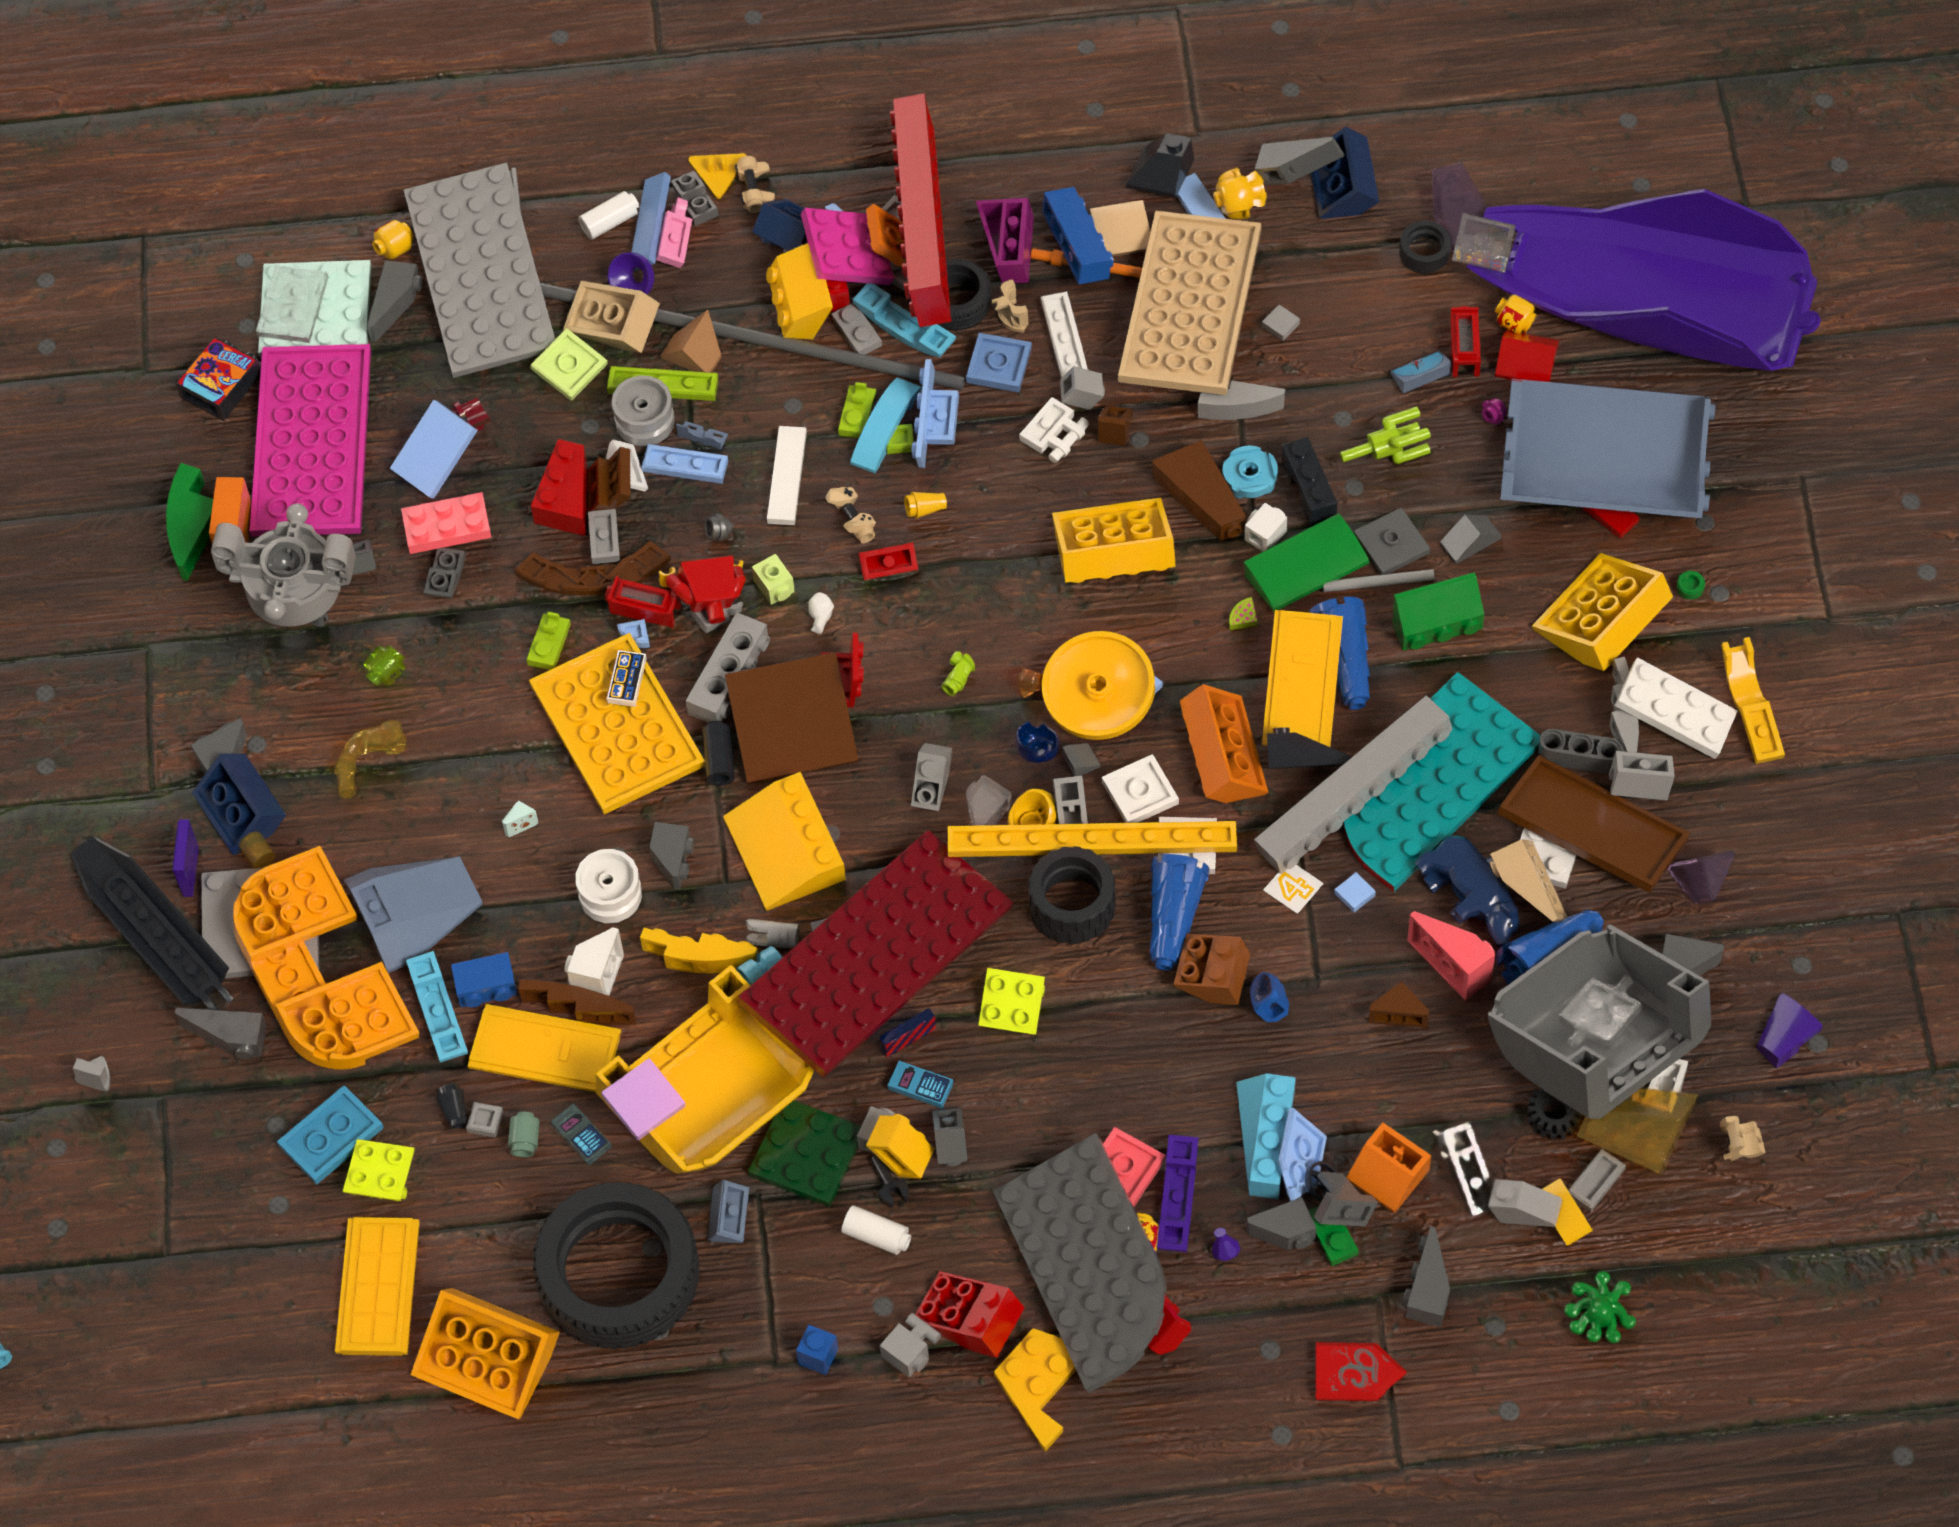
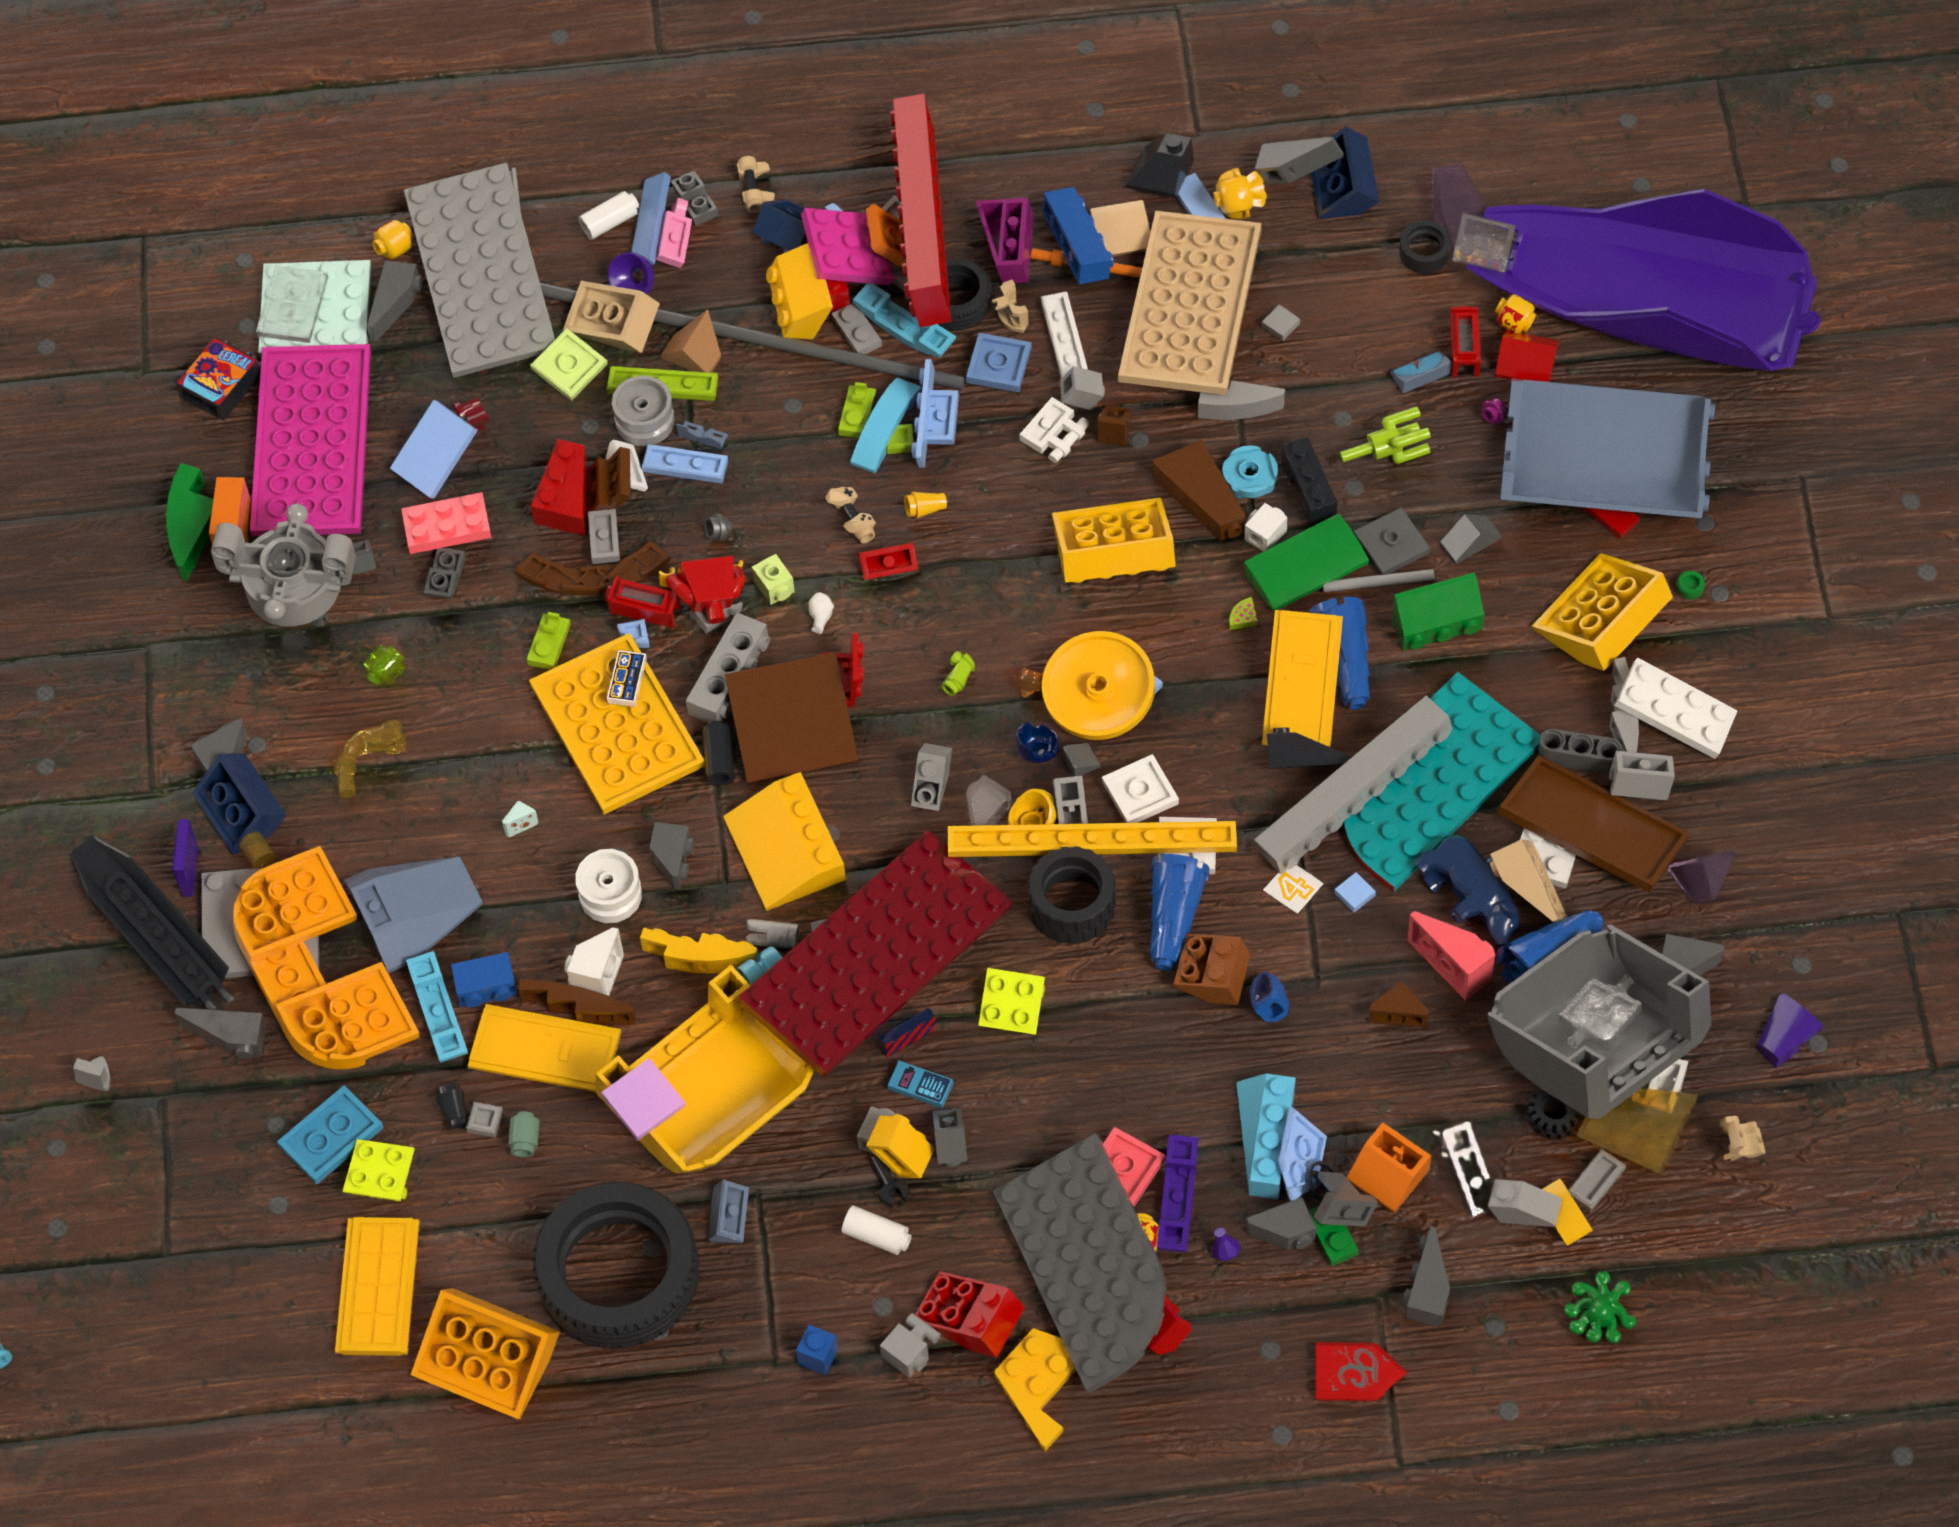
(581, 1134): tile -> none
(716, 171): yellow piece -> none
(786, 475): white tile -> none
(806, 1152): dark green plate -> none
(1223, 745): orange slope -> none
(1751, 703): yellow piece -> none

